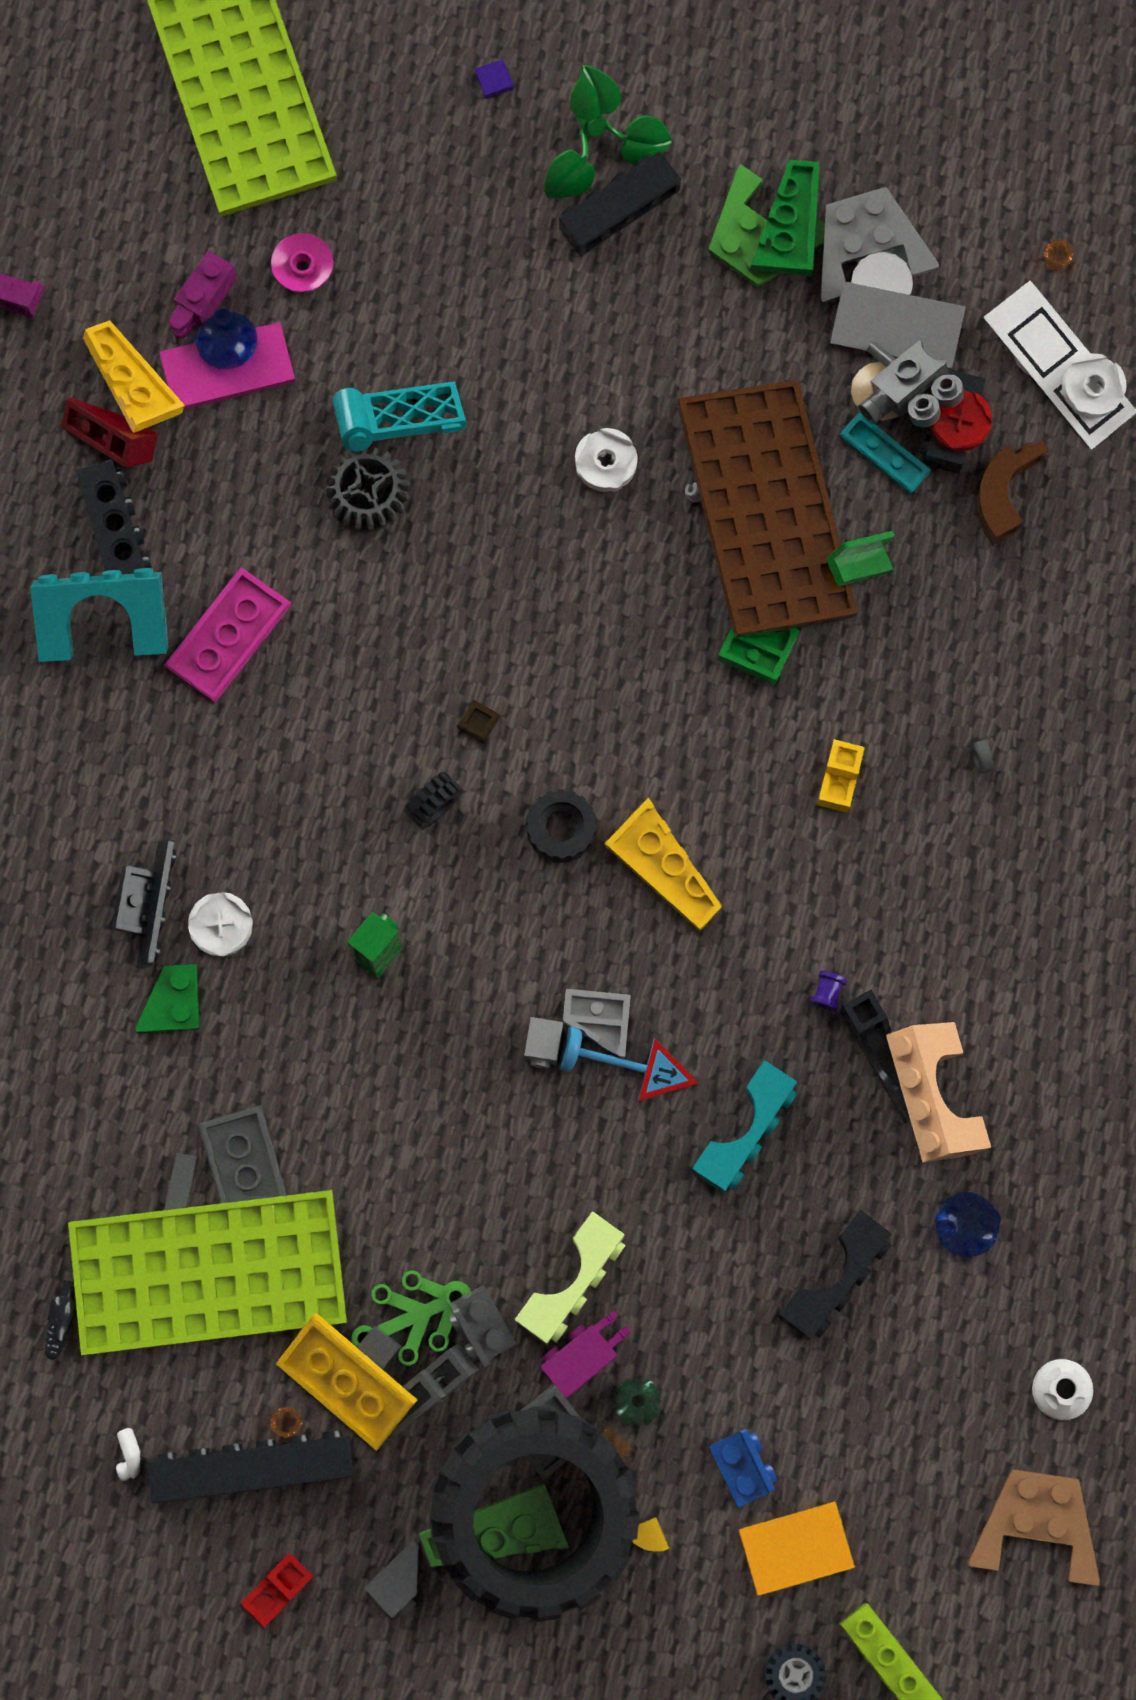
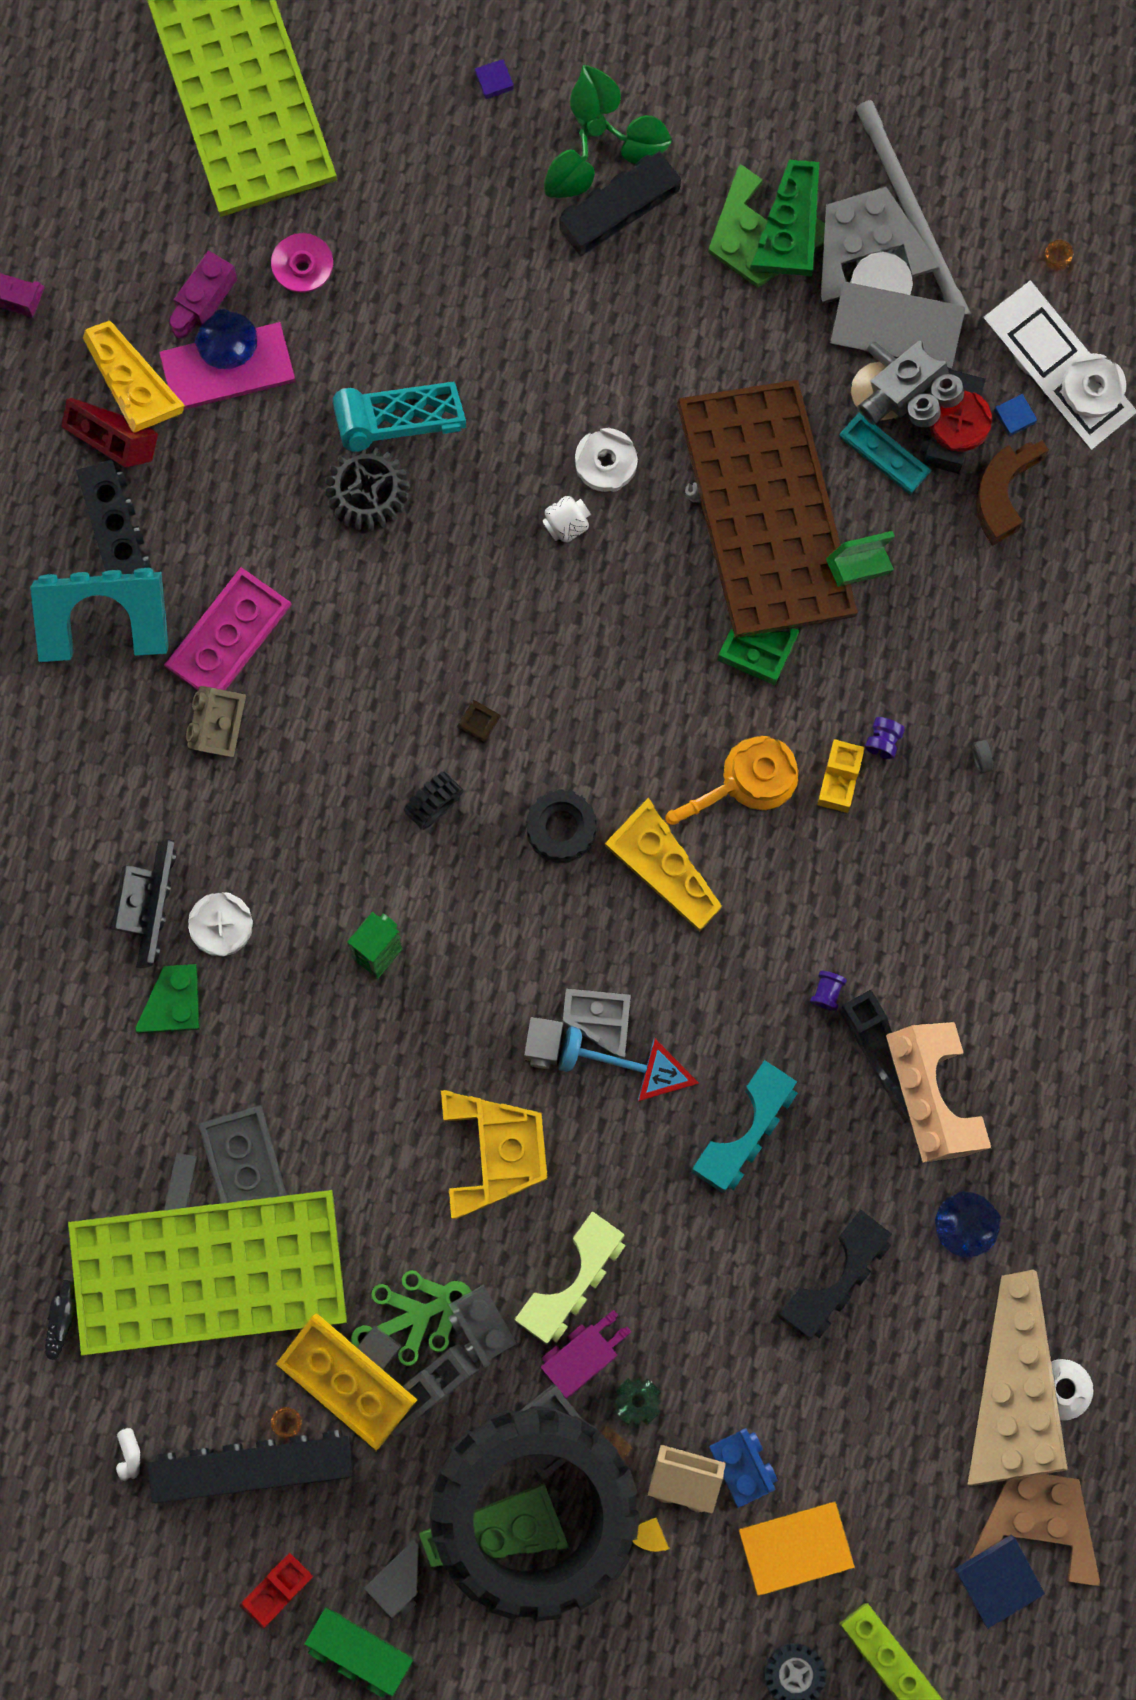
(215, 721): none -> dark tan bracket
(358, 1653): none -> green brick
(509, 1150): none -> yellow wing
(566, 519): none -> white head
(686, 1479): none -> tan piece
(756, 774): none -> light orange piece
(874, 127): none -> light grey piece
(884, 737): none -> dark purple wheel
(999, 1581): none -> dark blue tile
(1015, 415): none -> blue tile
(1019, 1407): none -> tan wing

